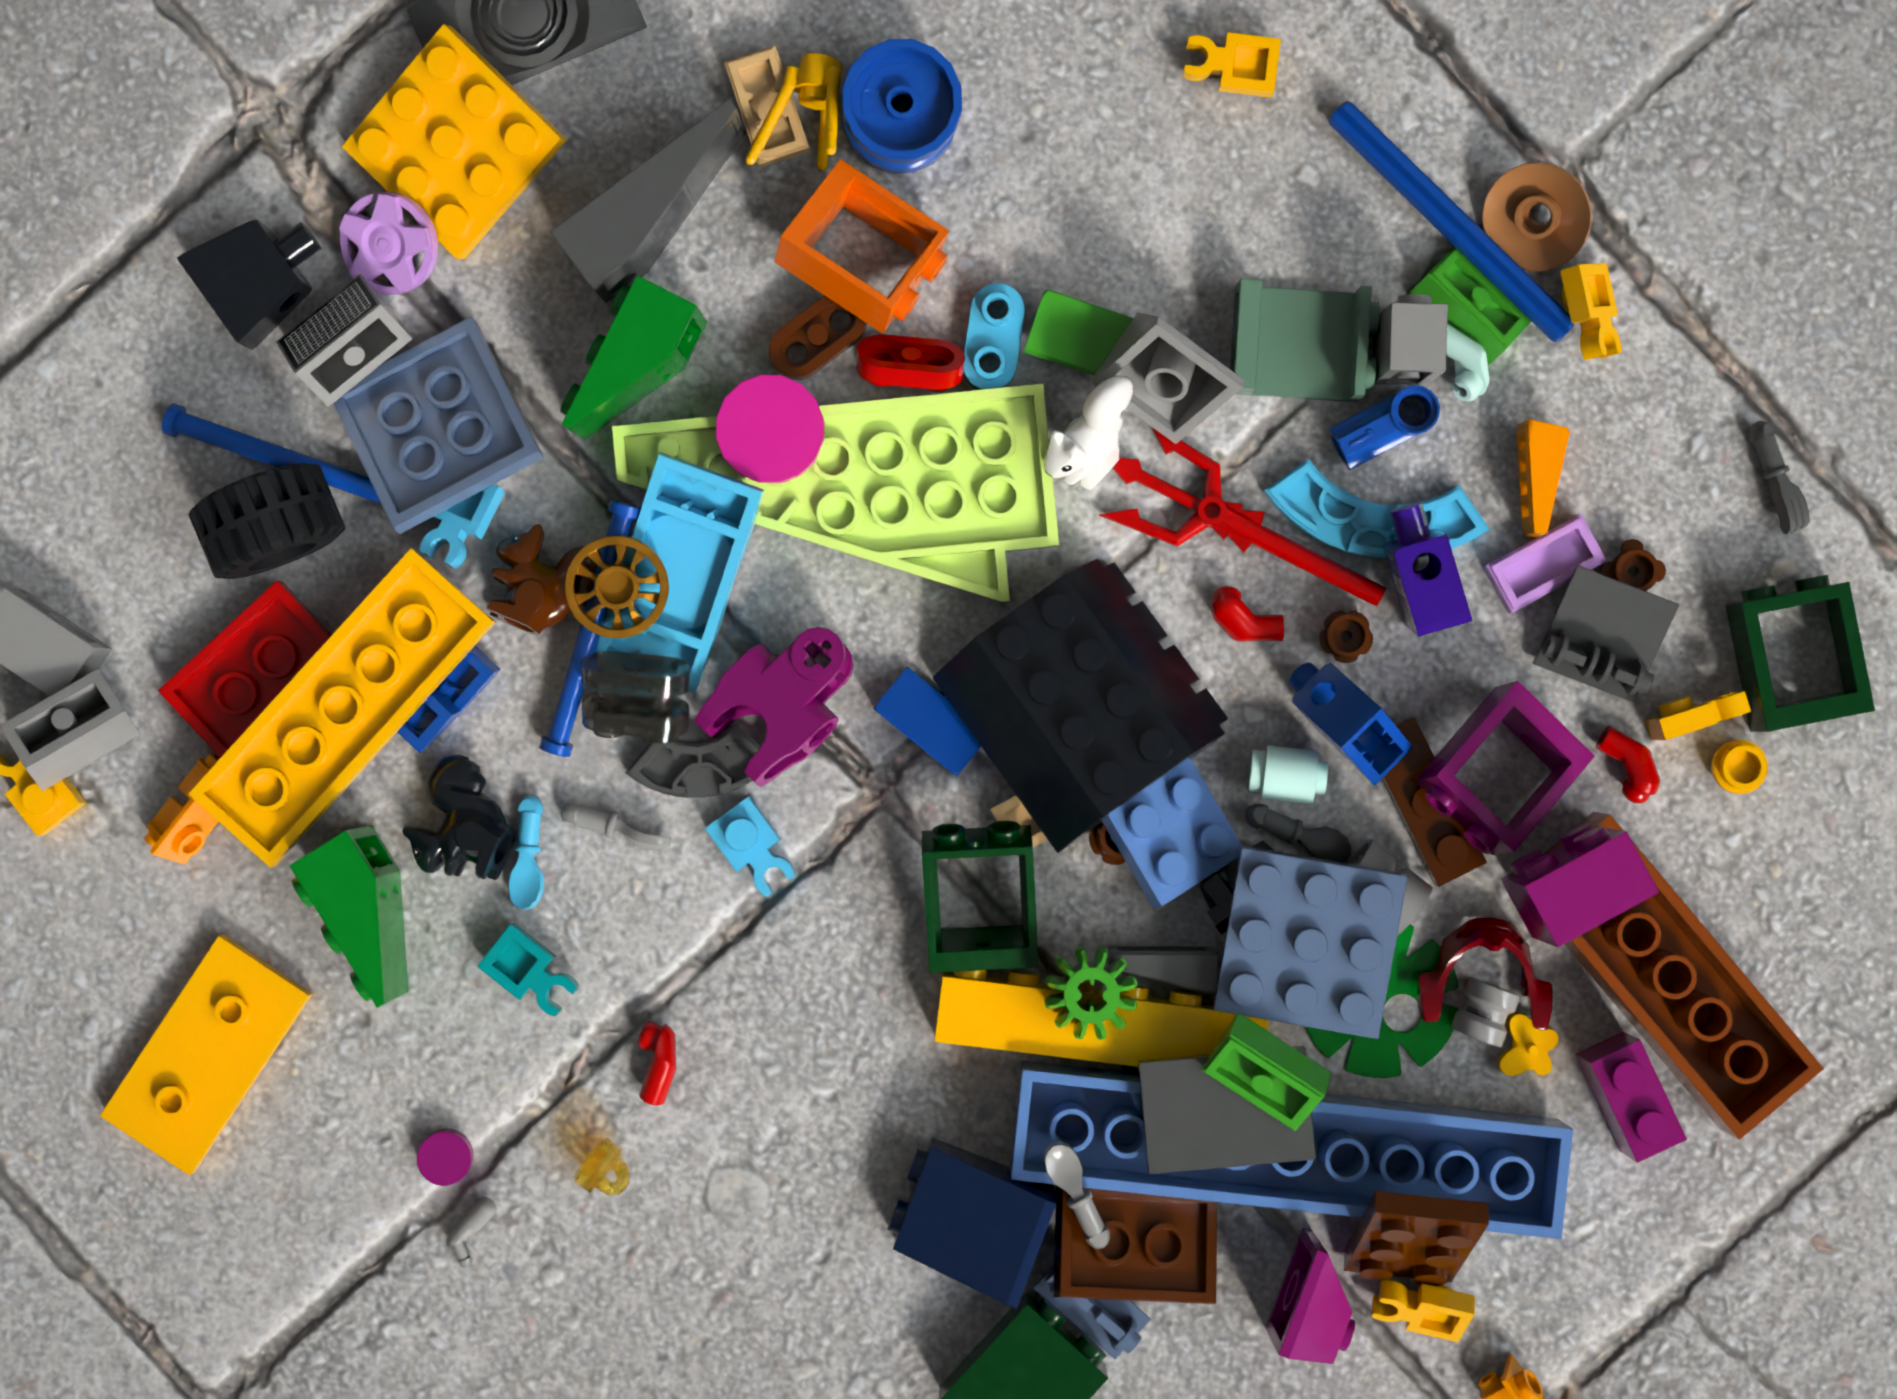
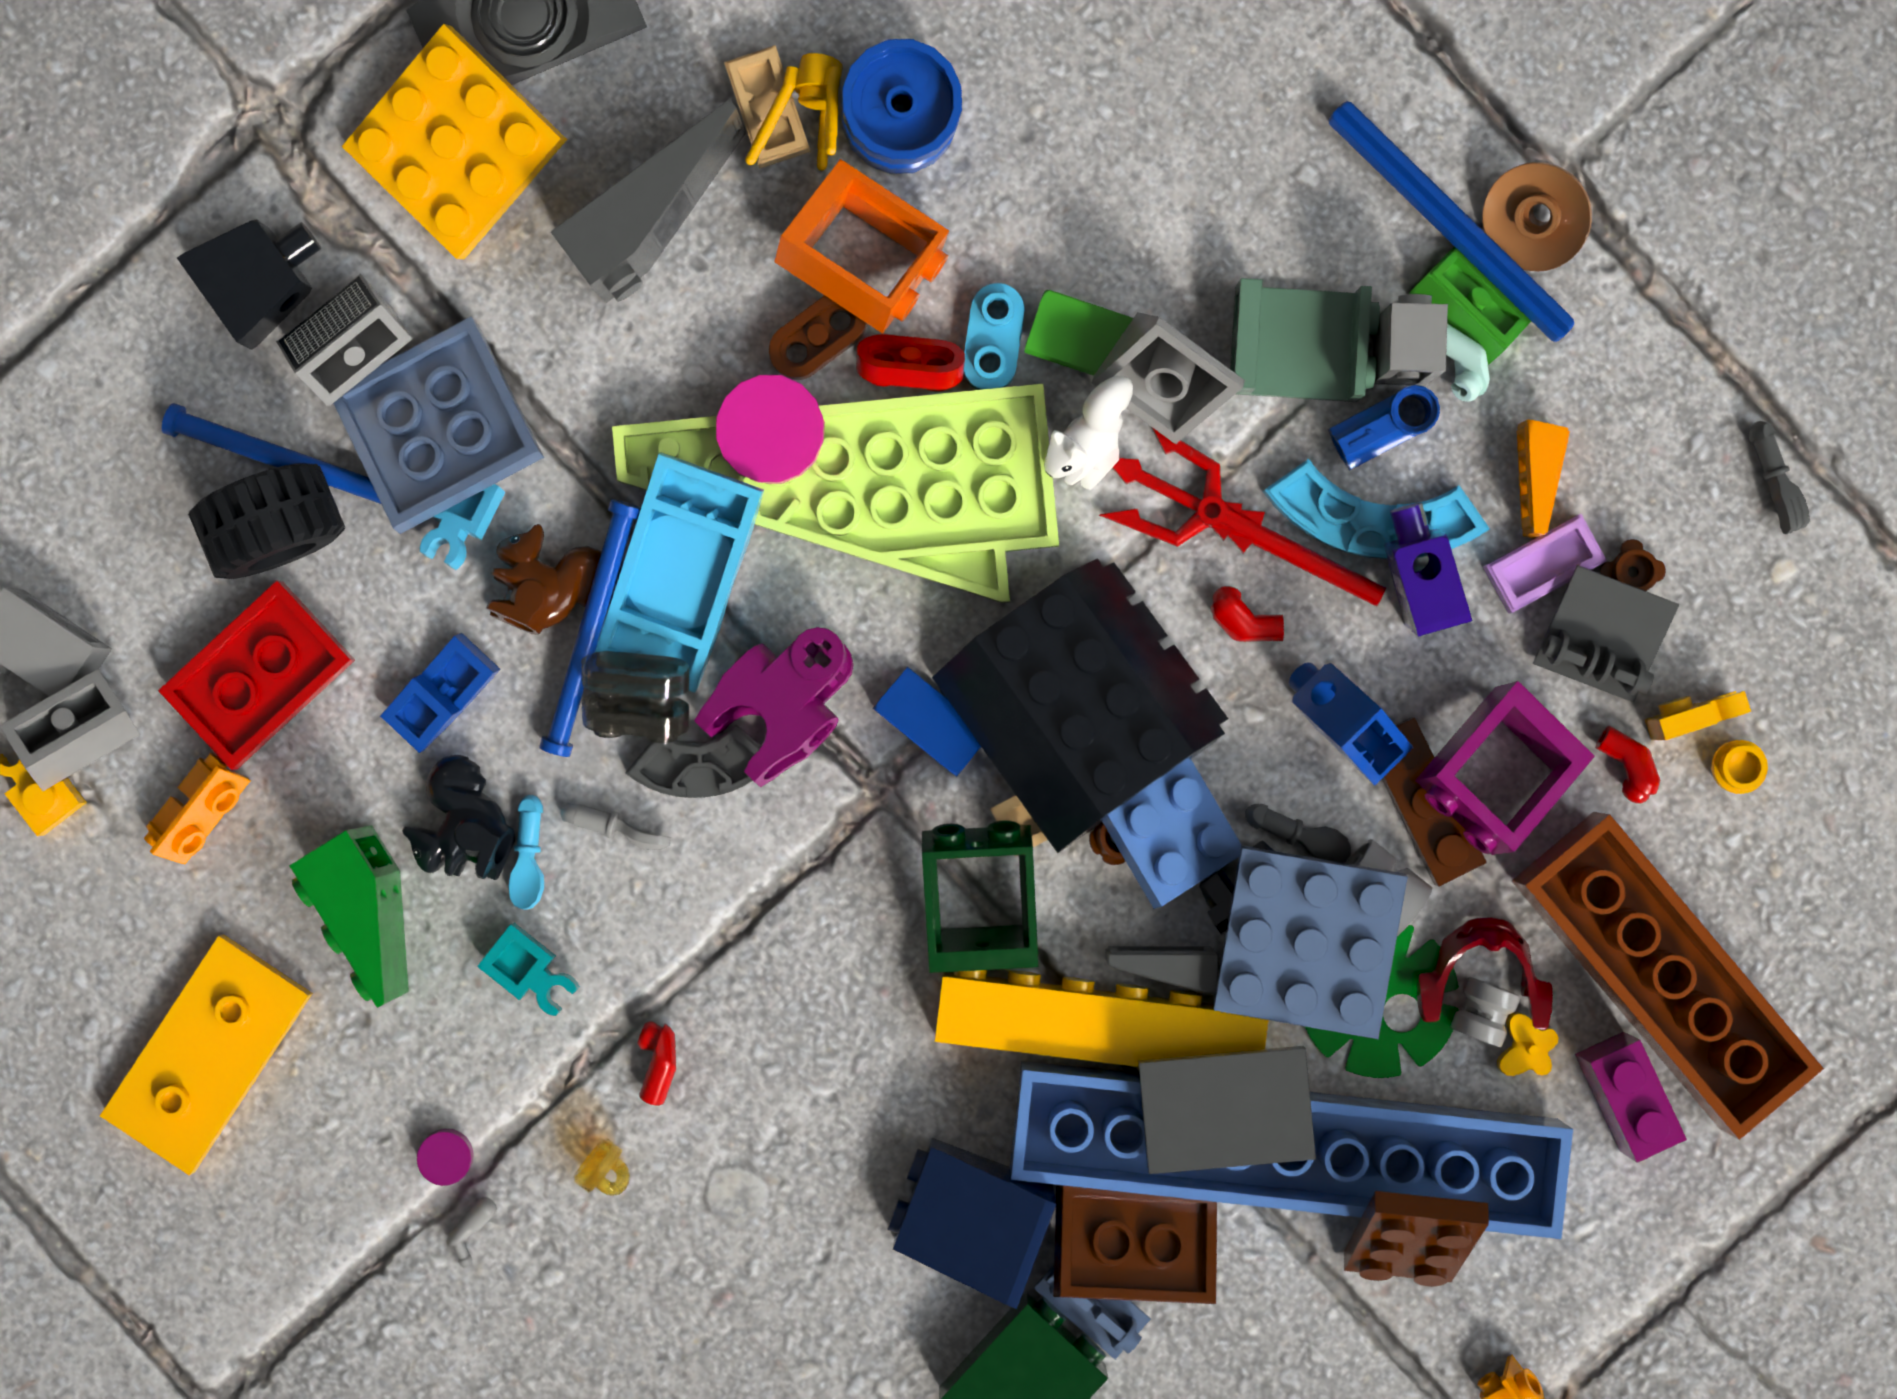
(341, 708): yellow plate -> none
(388, 242): lavender wheel -> none
(617, 586): pearl gold wheel -> none
(640, 353): green slope -> none
(745, 838): medium azure plate -> none
(1066, 1172): light grey piece -> none
(1109, 990): bright green gear -> none
(1244, 63): yellow plate -> none
(1267, 1072): bright green slope -> none
(1287, 774): light aqua brick -> none
(1311, 1308): magenta slope -> none
(1360, 640): reddish brown plate -> none
(1429, 1311): yellow plate -> none
(1578, 883): magenta brick -> none
(1591, 302): yellow plate -> none
(1753, 663): dark green window -> none

